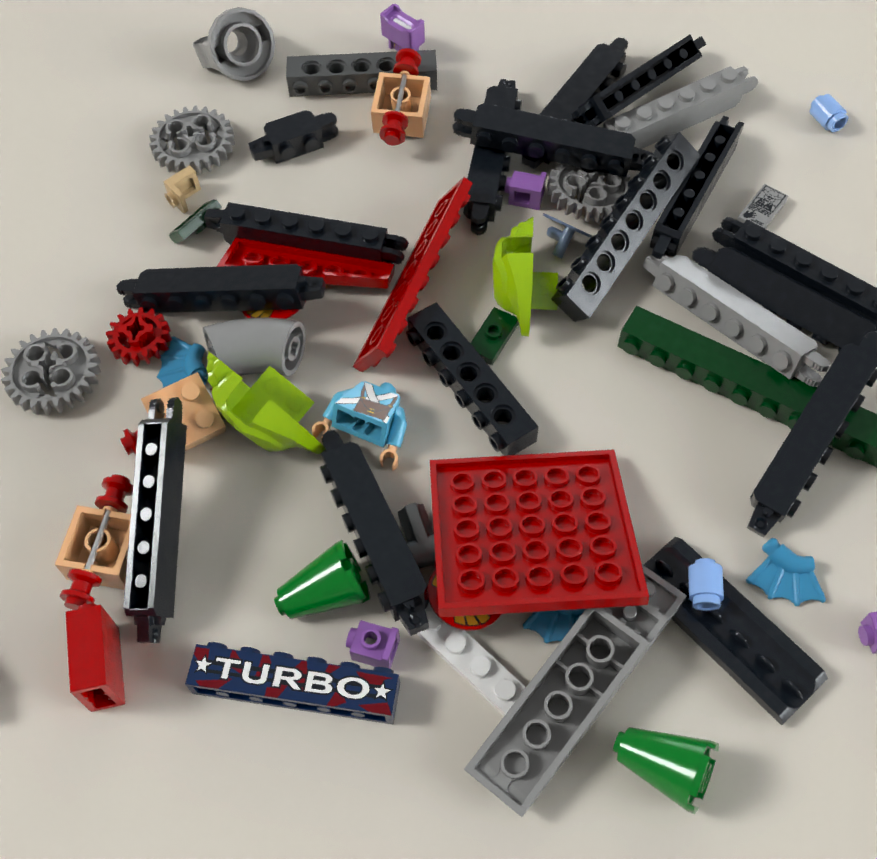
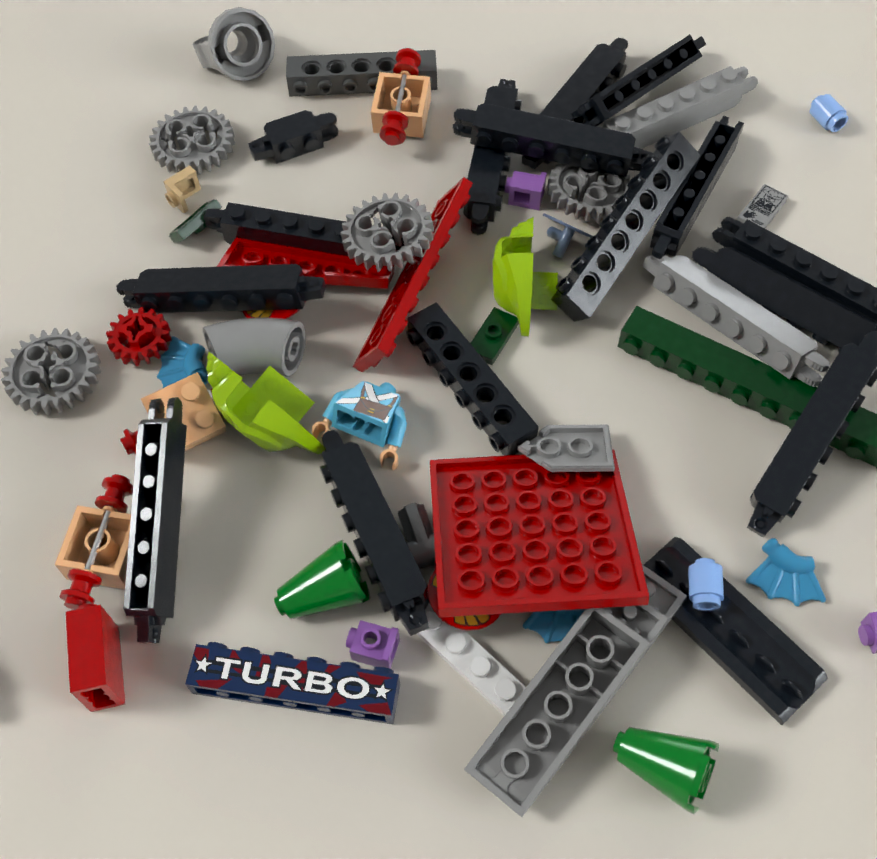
(374, 243): none -> light grey gear
(401, 29): medium lavender piece -> none
(571, 448): none -> light grey tile

